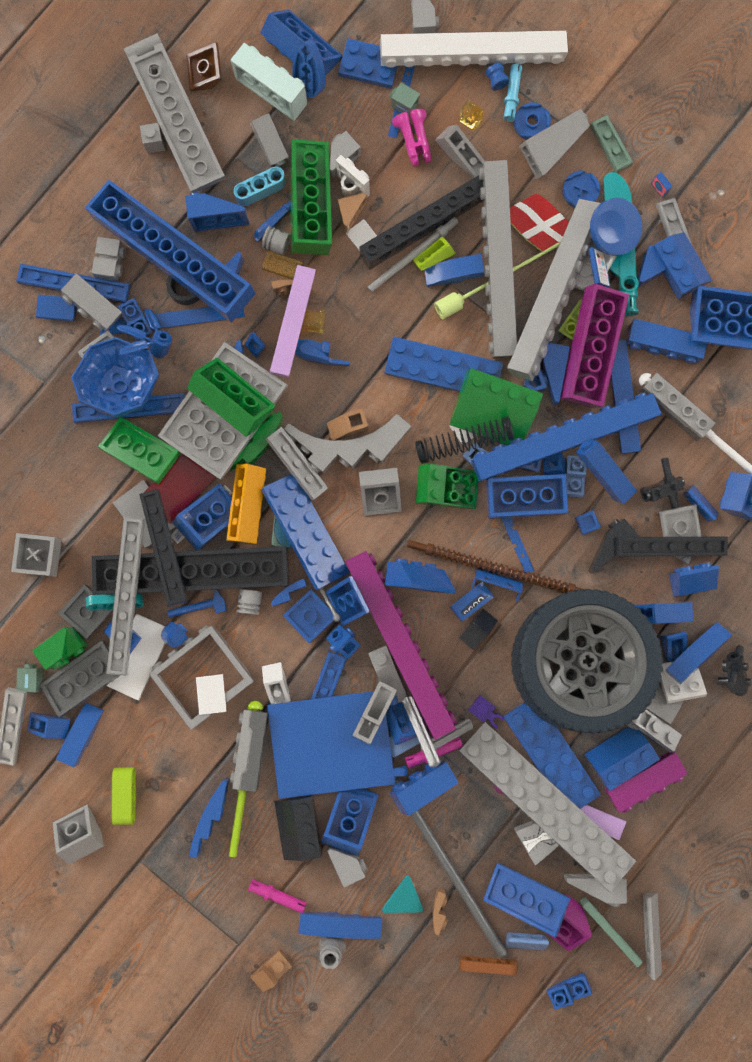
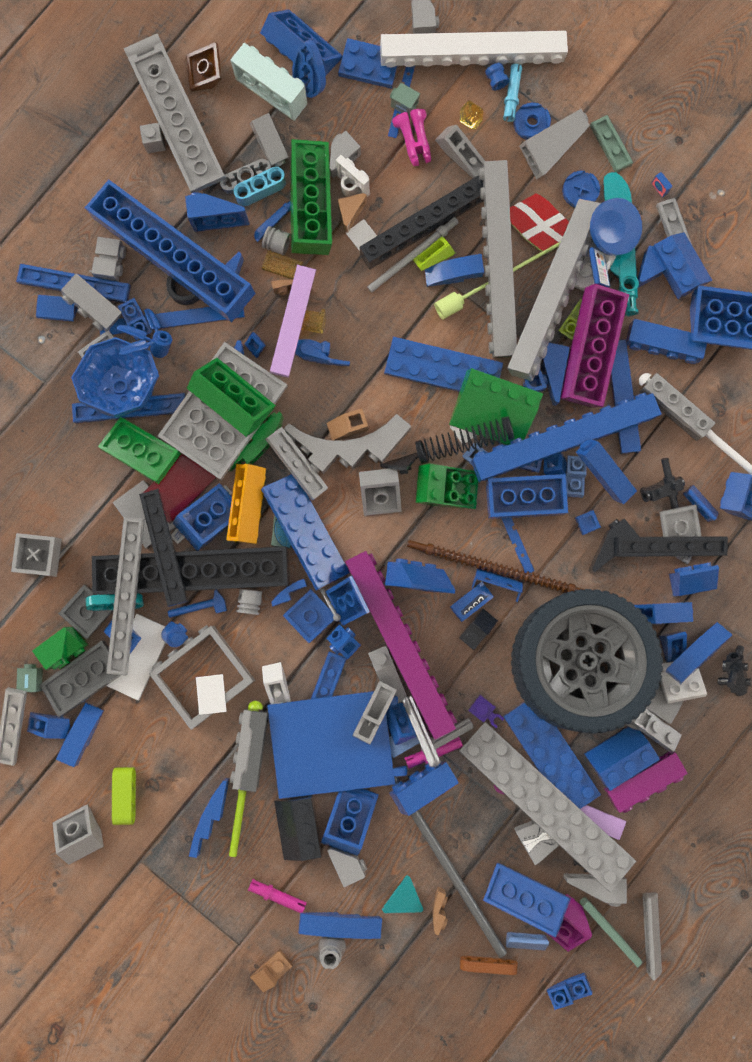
(248, 168): none -> light grey beam
(402, 464): none -> black piece

